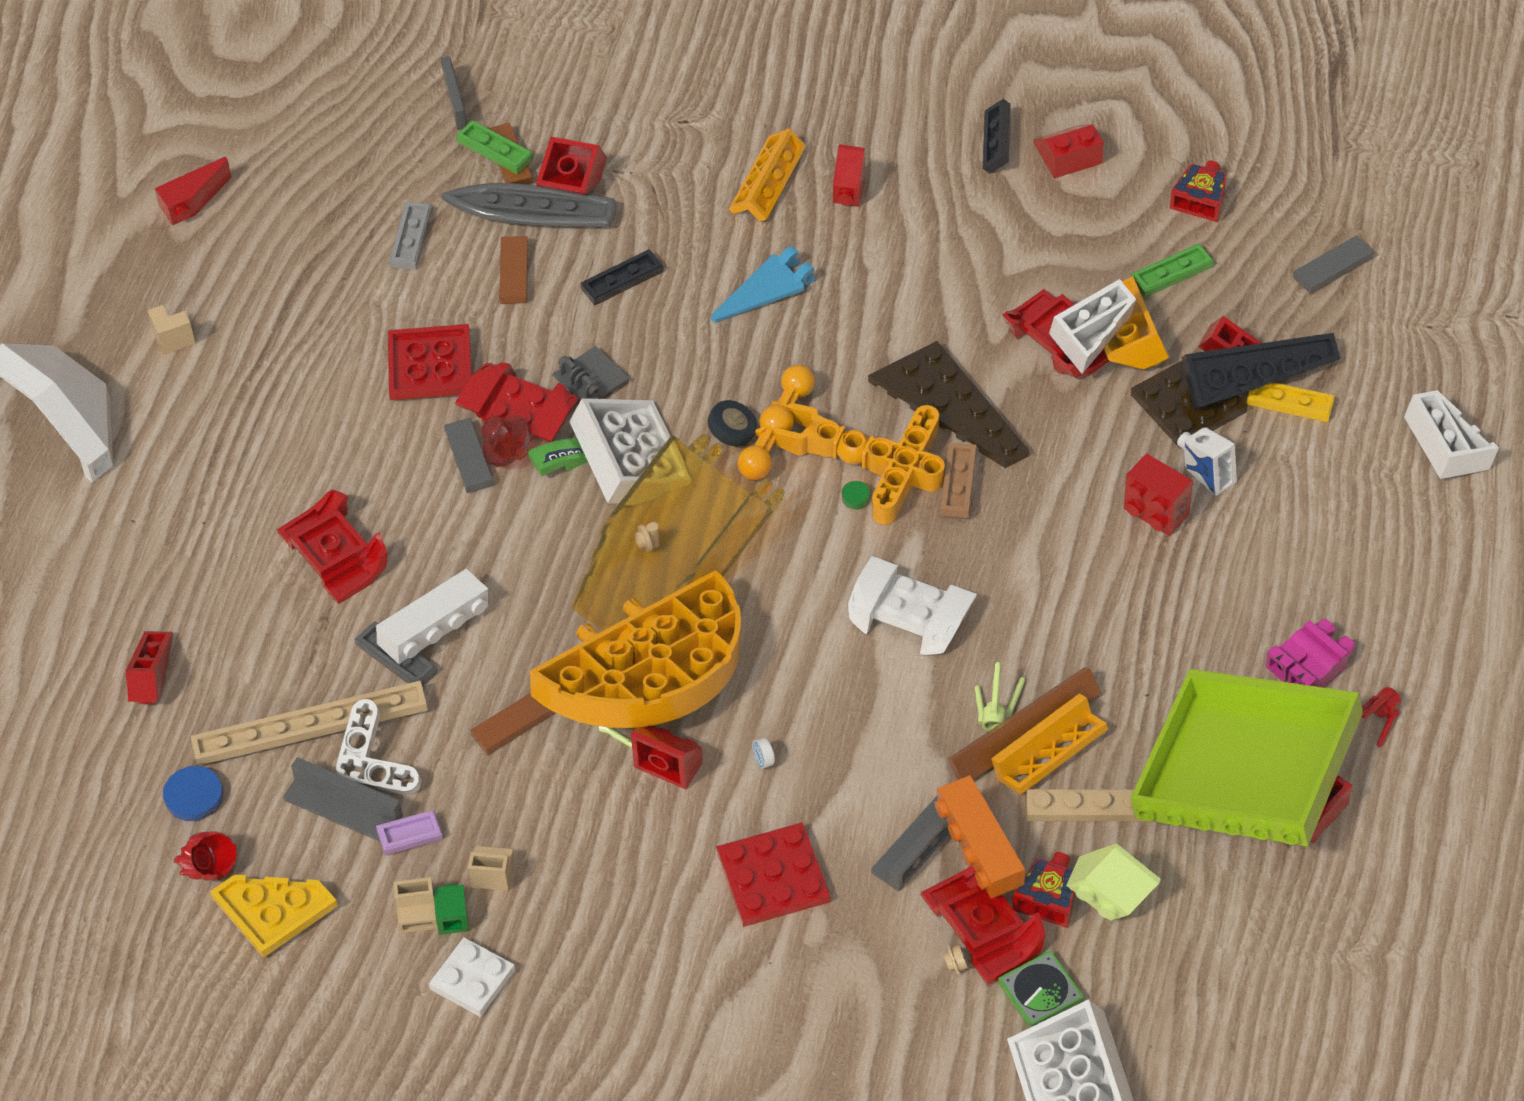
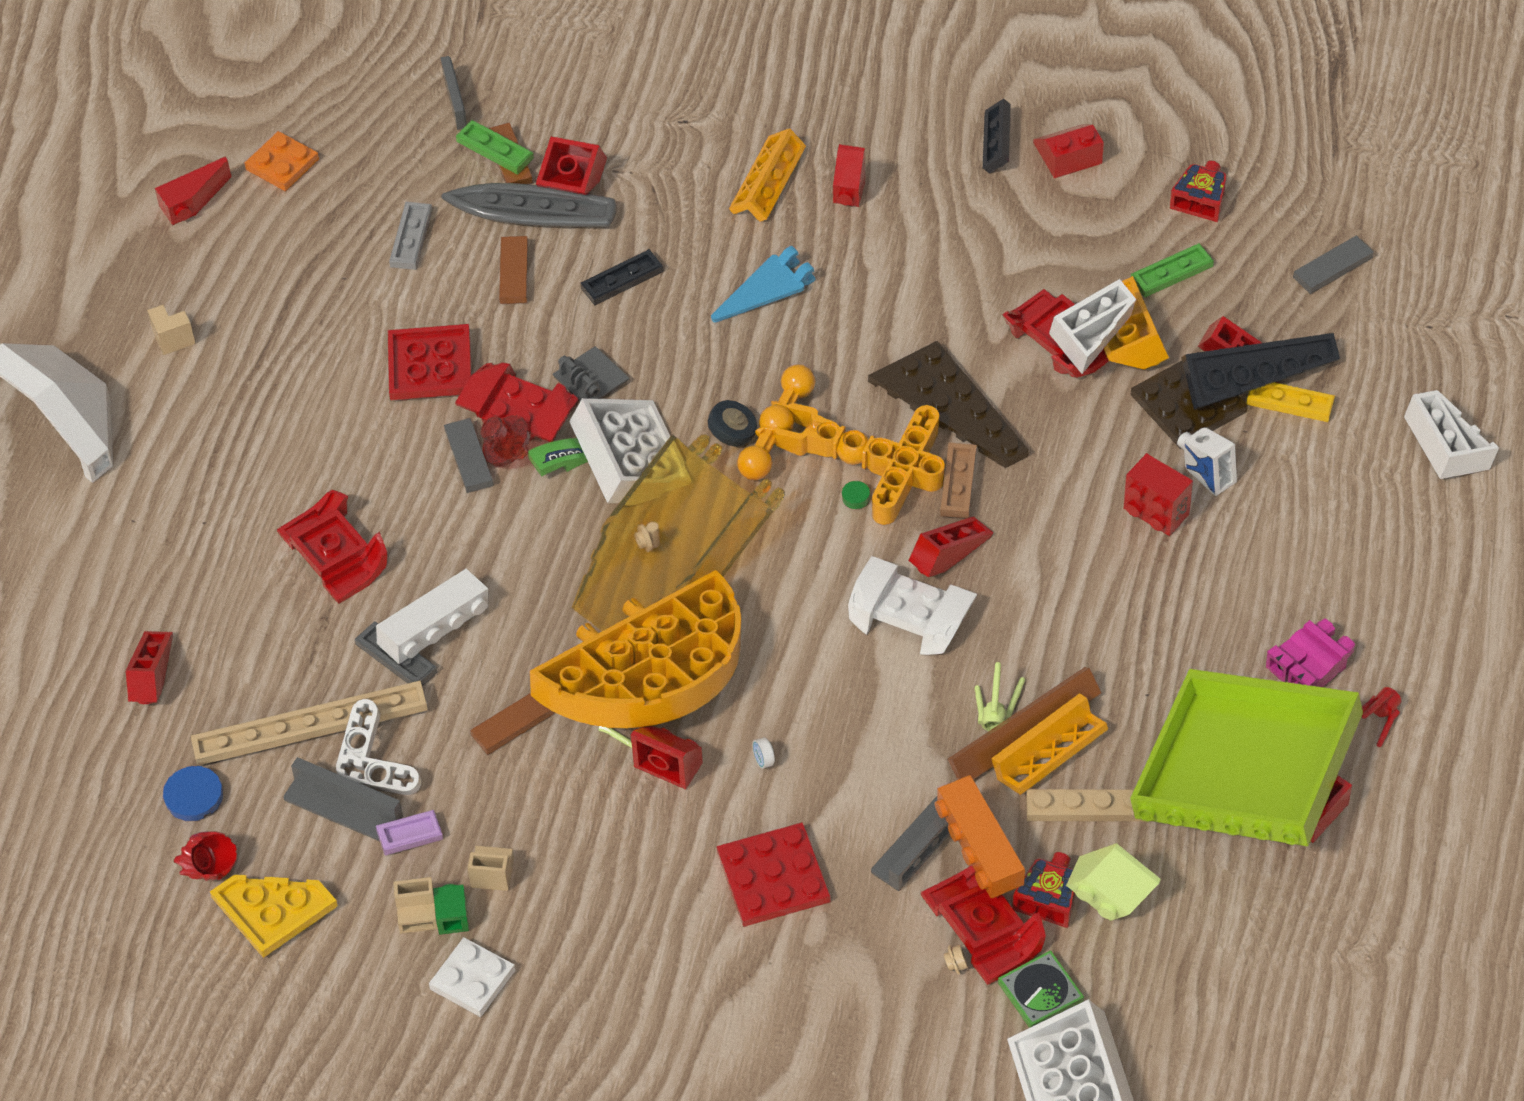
(281, 161): none -> orange plate
(947, 545): none -> red slope

